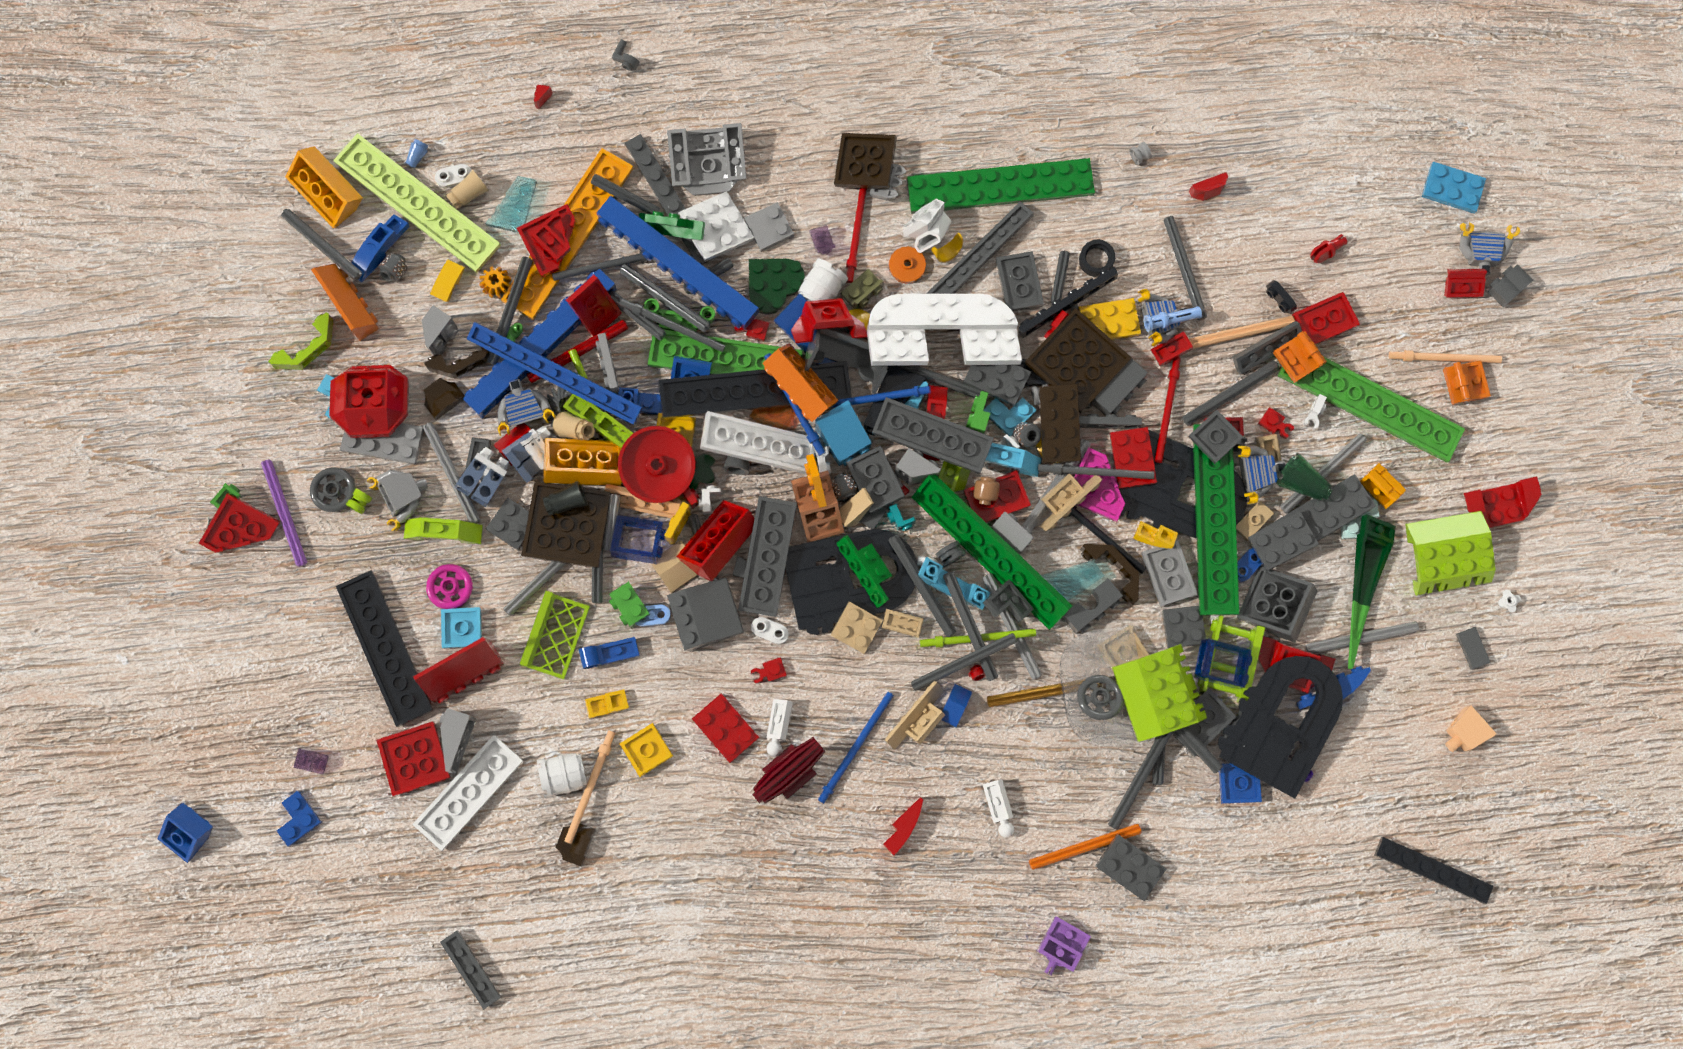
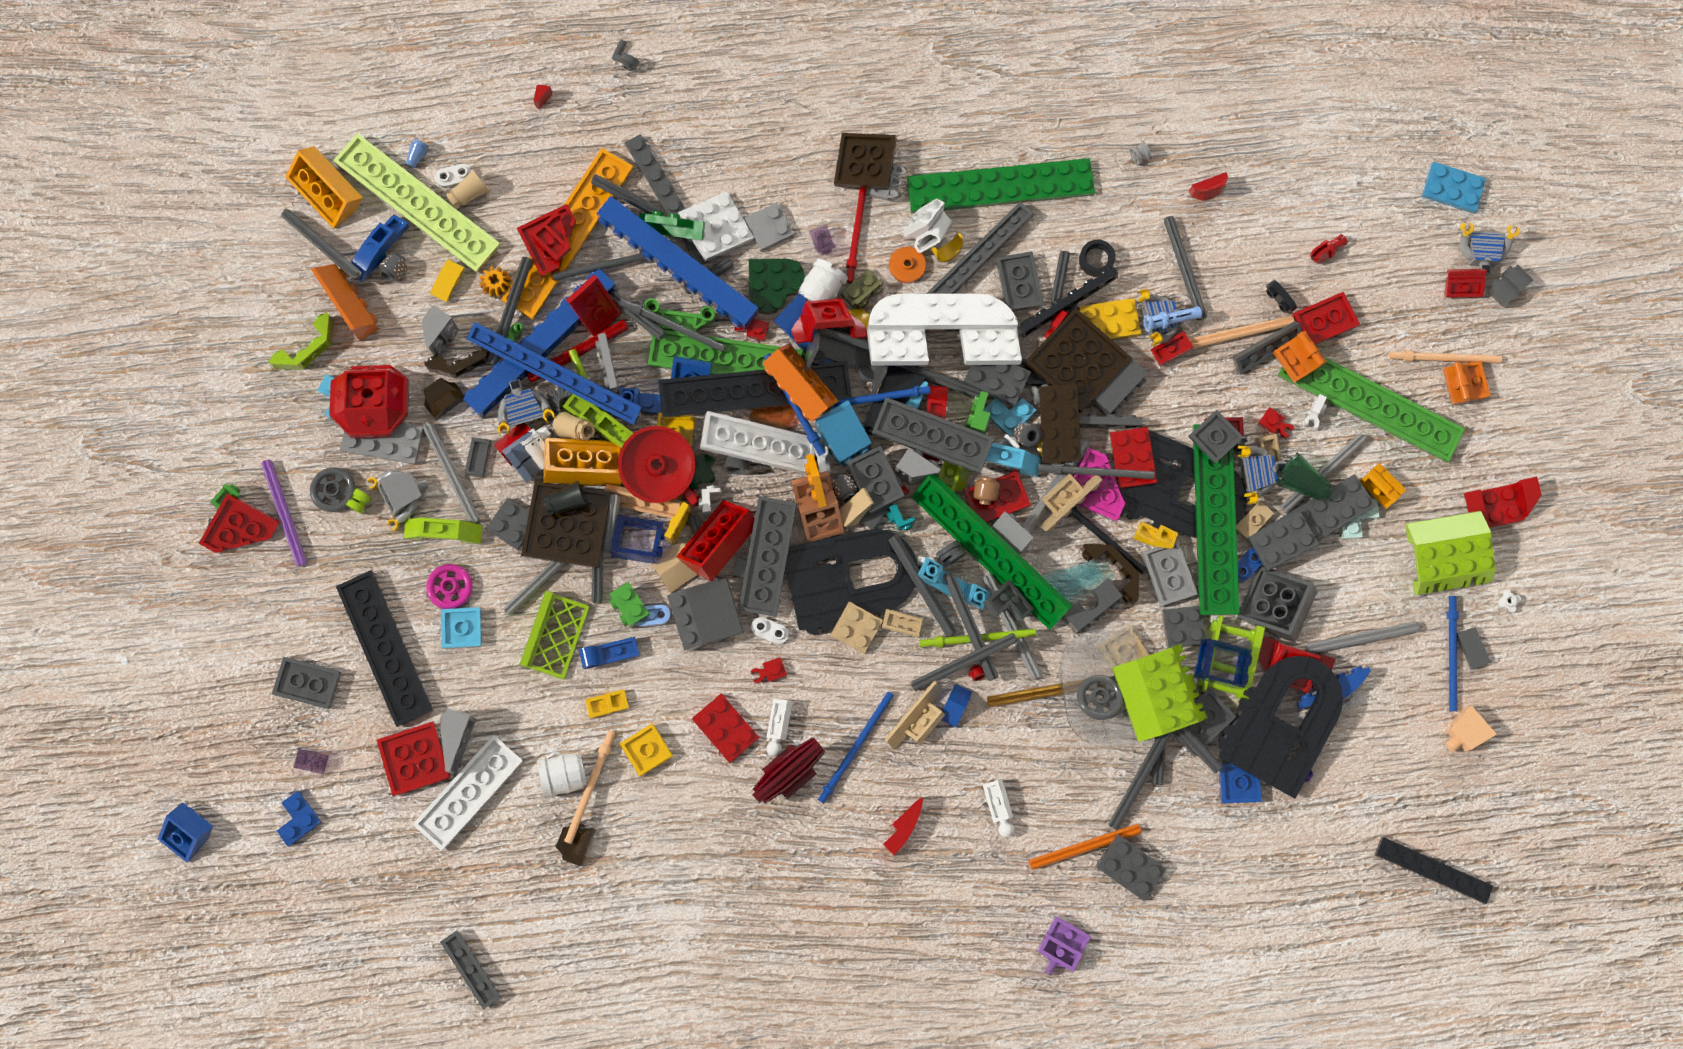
(306, 683): none -> dark grey plate
(459, 670): red slope -> none
(485, 470): sand blue hips -> none
(515, 206): clear light blue wing -> none
(665, 298): dark grey axle -> none
(707, 159): light grey slope -> none
(867, 567): green bracket -> none
(1173, 376): red bar -> none
(1230, 393): dark grey axle -> none
(1372, 552): dark green plate -> none
(1452, 616): none -> blue bar

